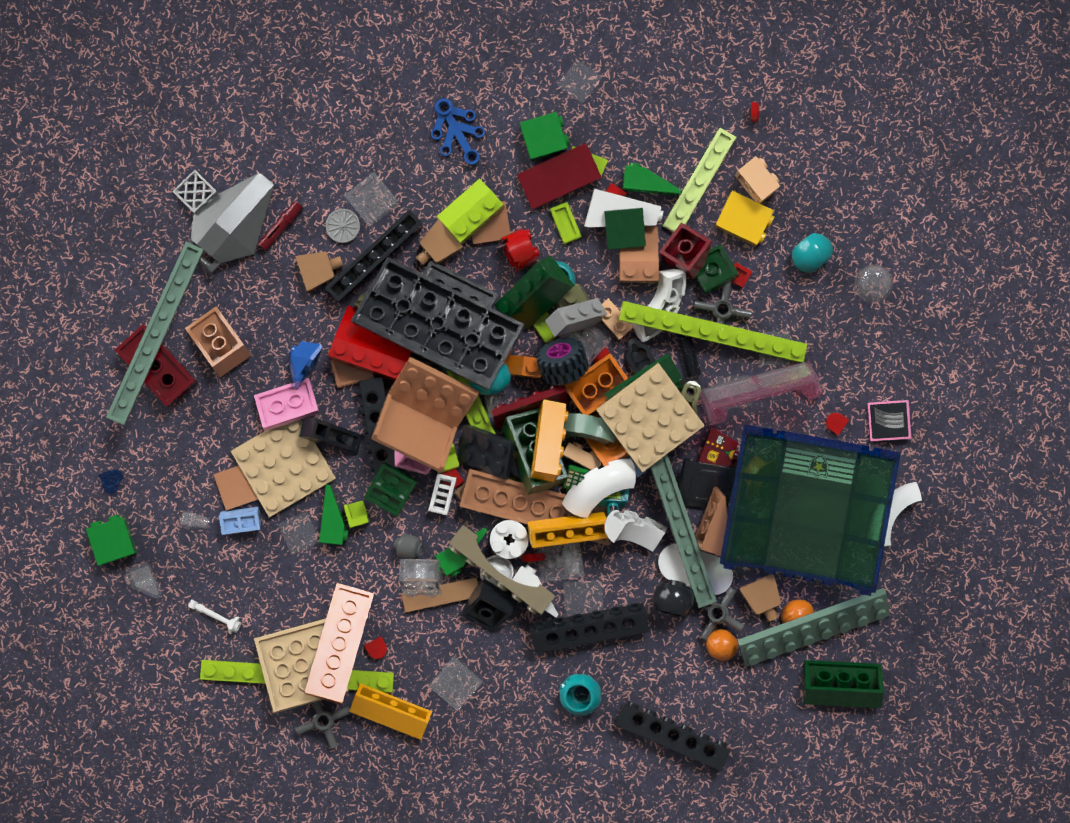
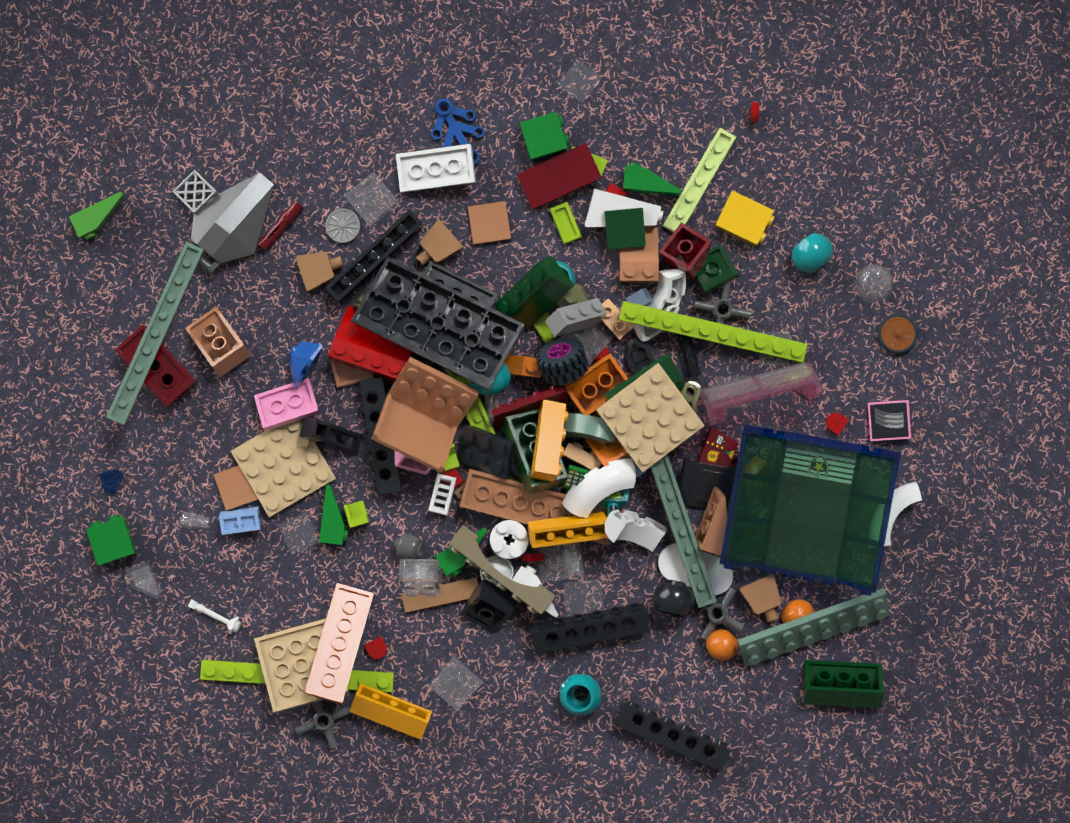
(93, 218): none -> bright green slope
(390, 489): dark green slope -> none
(435, 168): none -> white plate
(471, 211): lime slope -> none
(520, 250): red brick -> none
(641, 297): none -> sand blue plate
(744, 274): red tile -> none
(757, 180): light nougat brick -> none
(897, 333): none -> dark orange wheel

